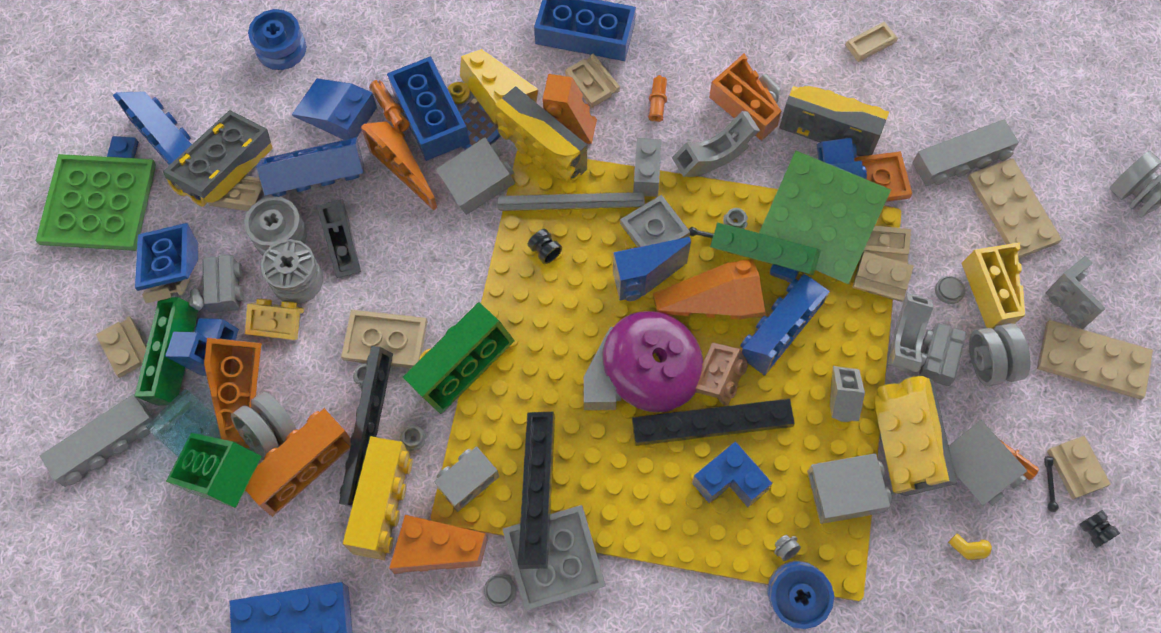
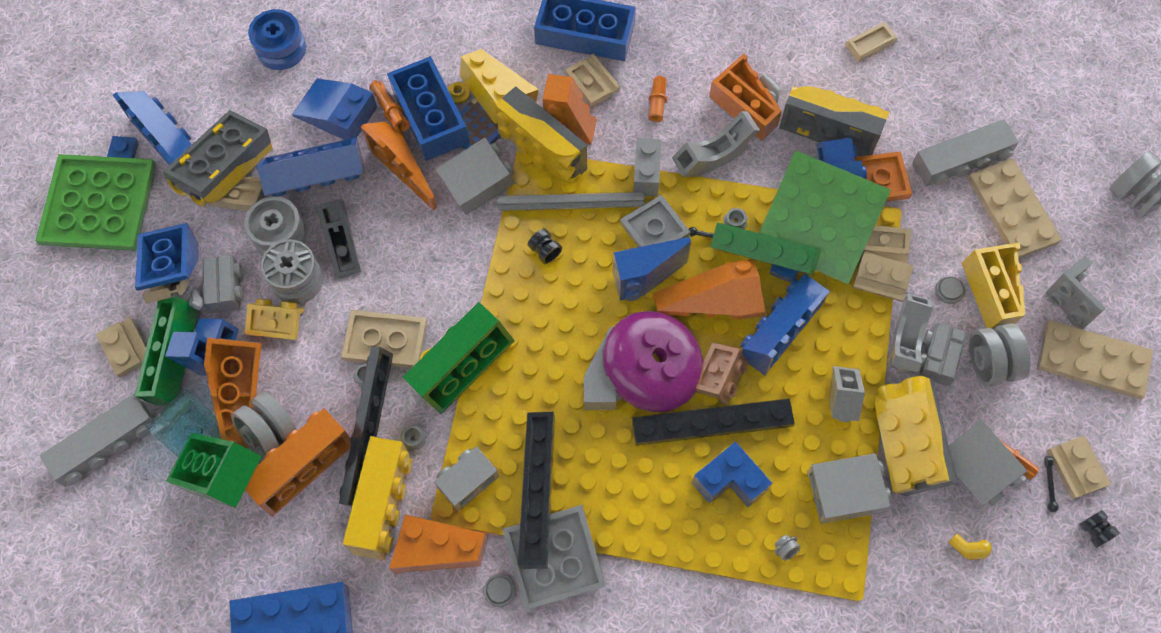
(812, 606): blue wheel -> none

